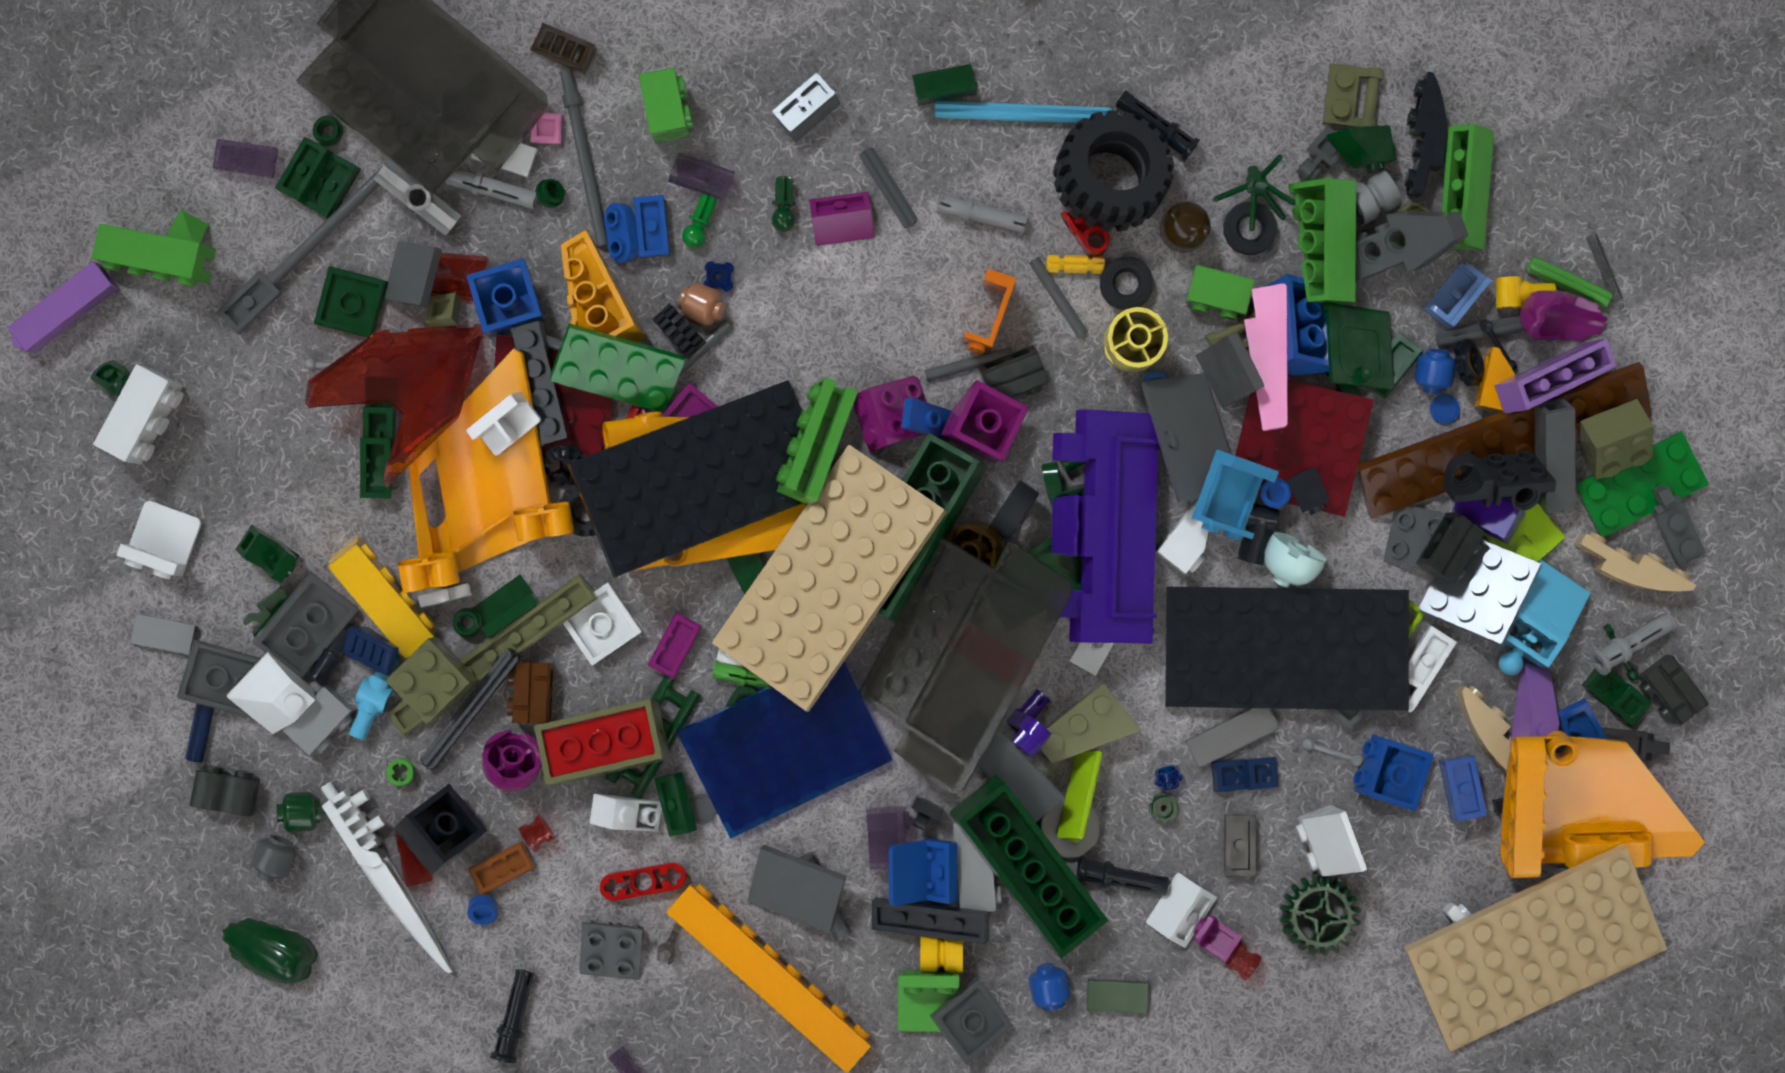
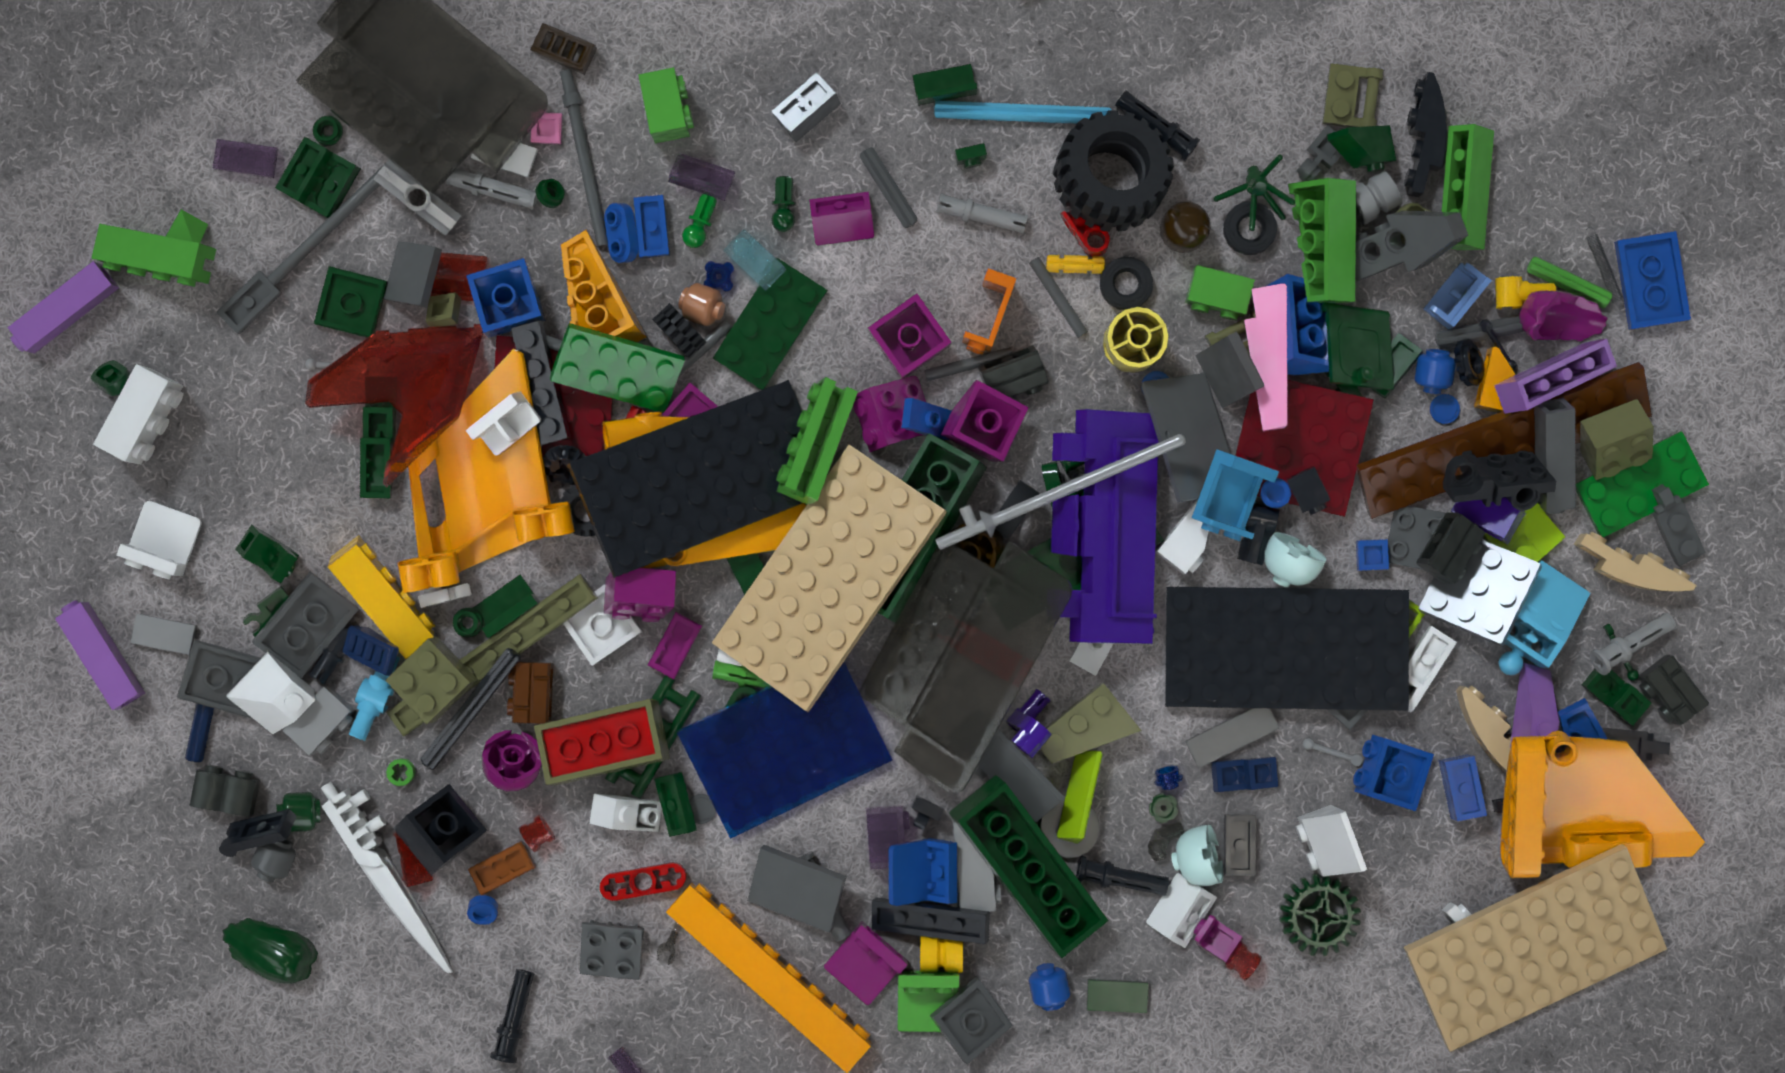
(99, 654): none -> medium lavender brick
(257, 832): none -> black plate
(640, 594): none -> magenta brick
(754, 259): none -> clear light blue plate
(770, 326): none -> dark green plate
(865, 963): none -> magenta bracket
(909, 336): none -> magenta brick
(971, 155): none -> dark green plate
(989, 522): none -> light grey piece
(1161, 838): none -> clear smoke arm
(1198, 856): none -> light aqua cylinder
(1372, 555): none -> blue plate
(1652, 280): none -> blue plate

